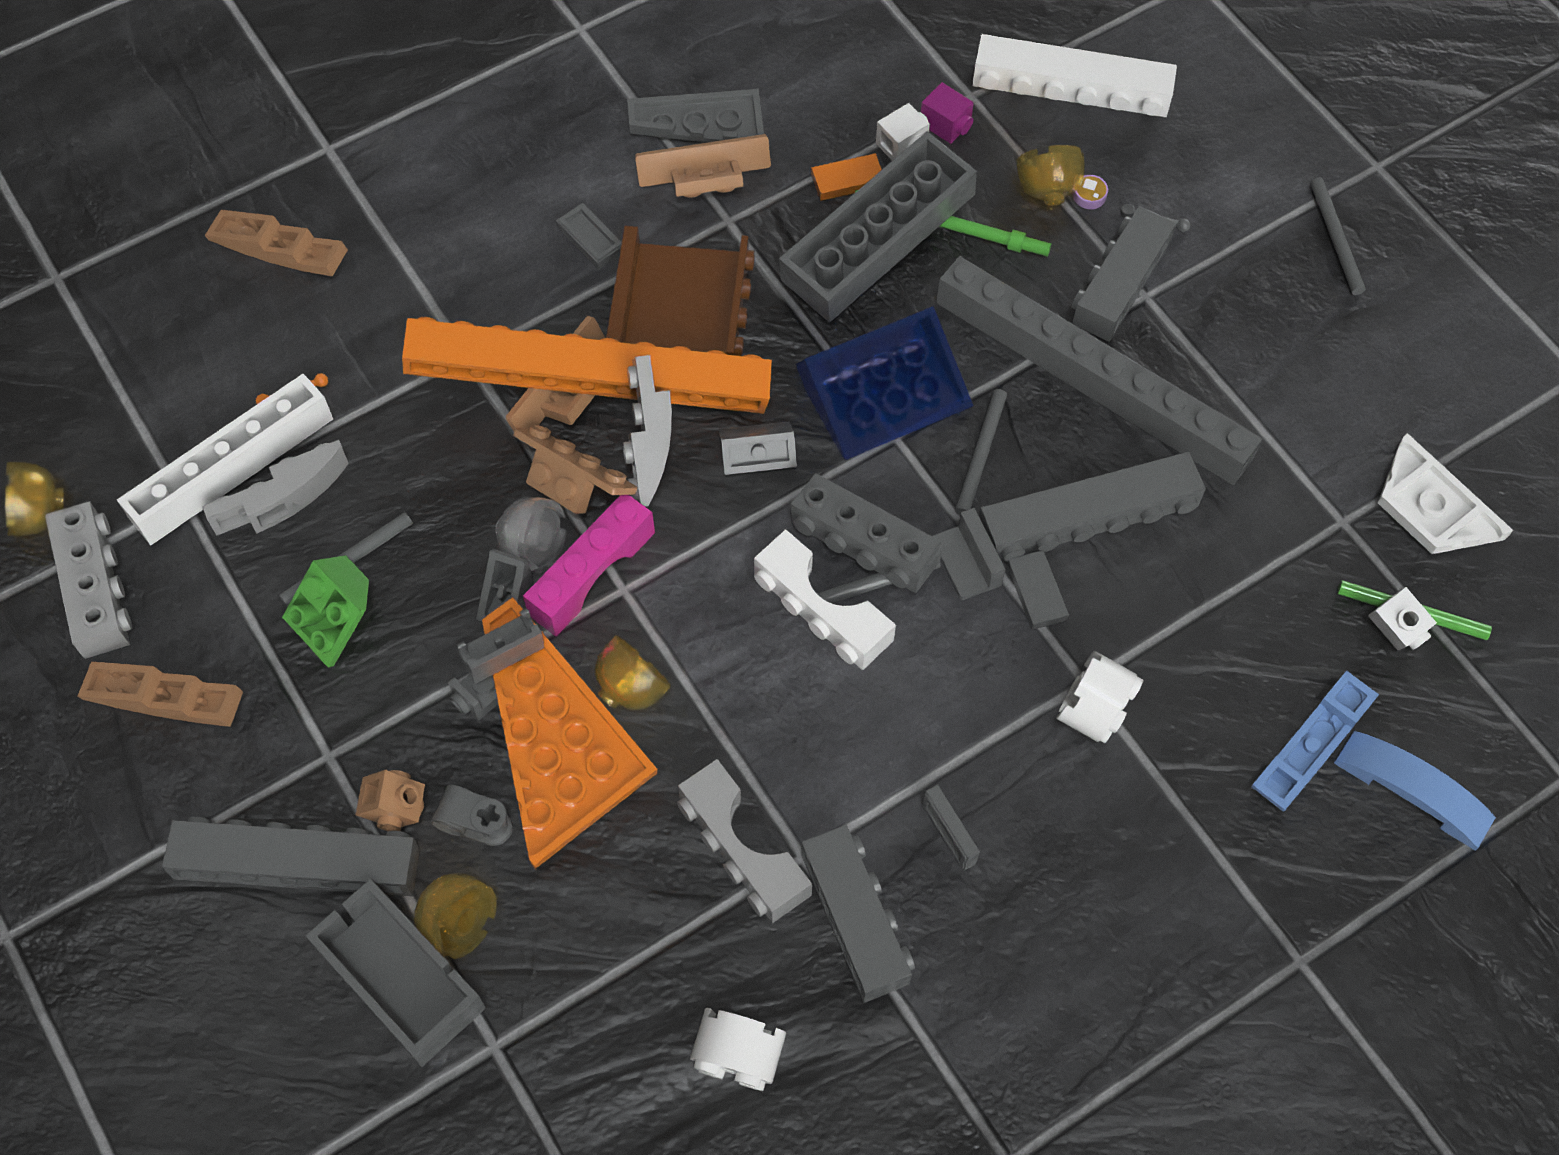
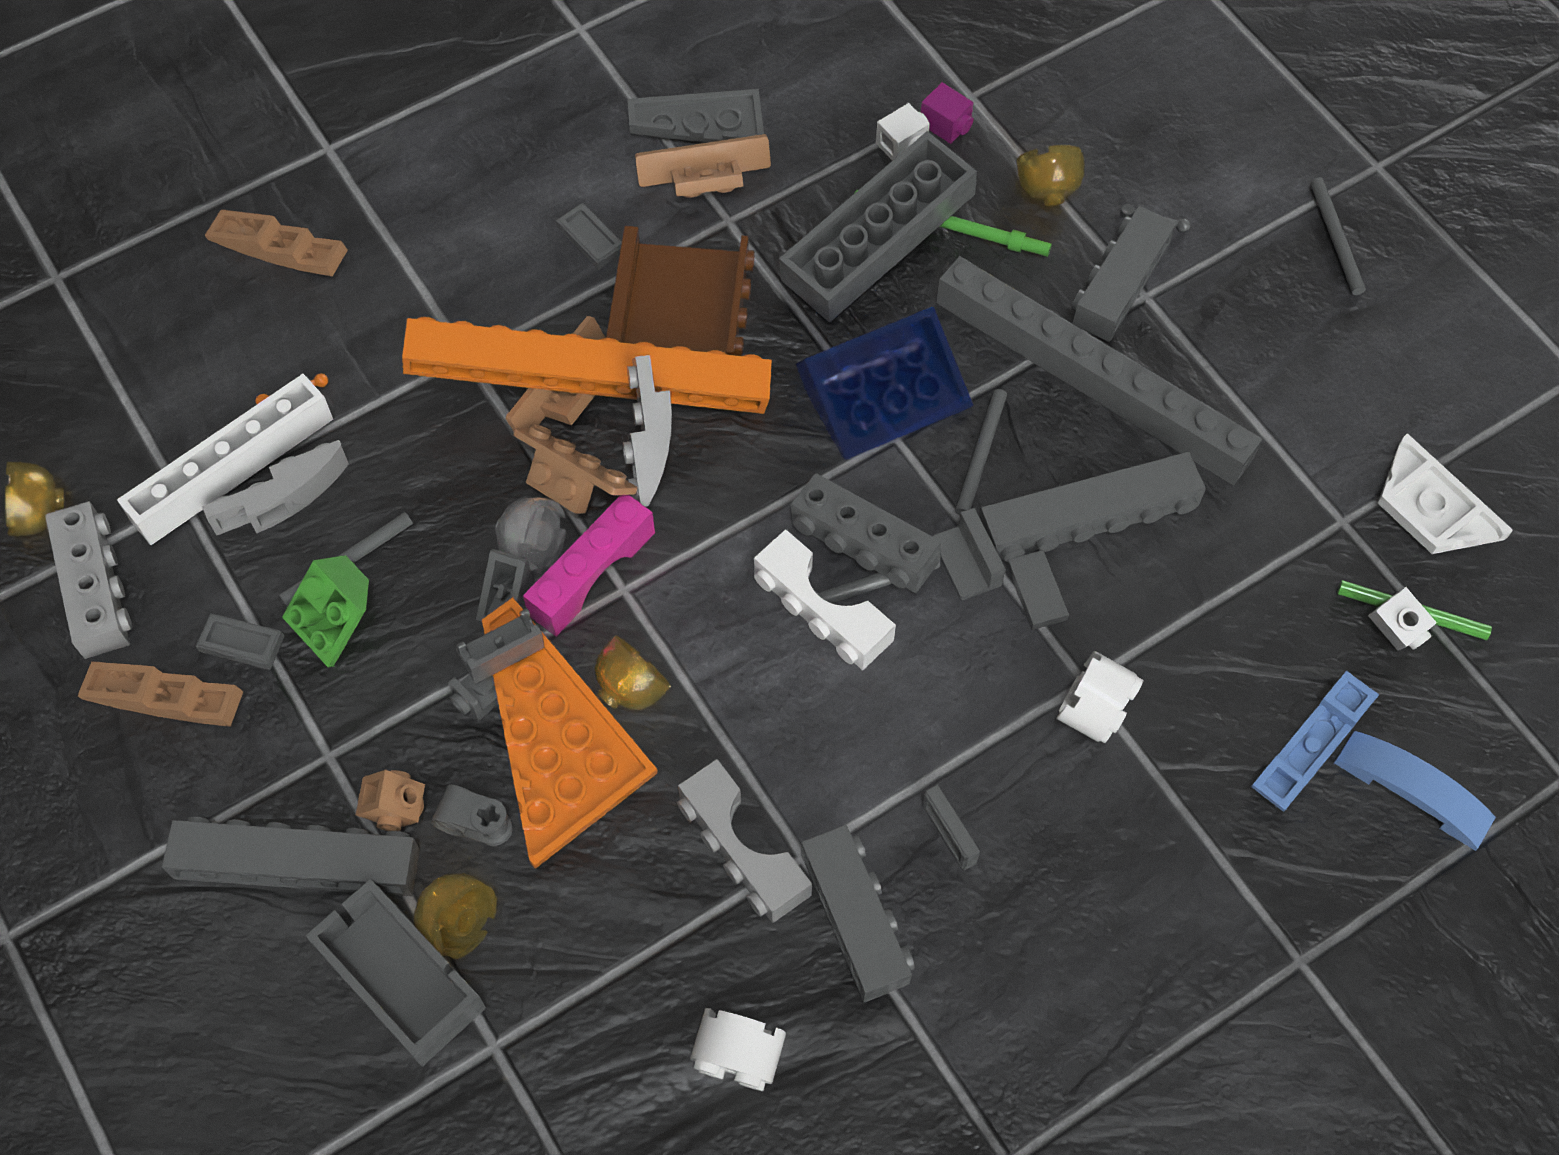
(240, 641): none -> dark grey tile
(758, 448): panel -> none
(844, 176): orange tile -> none
(1074, 75): white brick -> none
(1091, 193): tile -> none

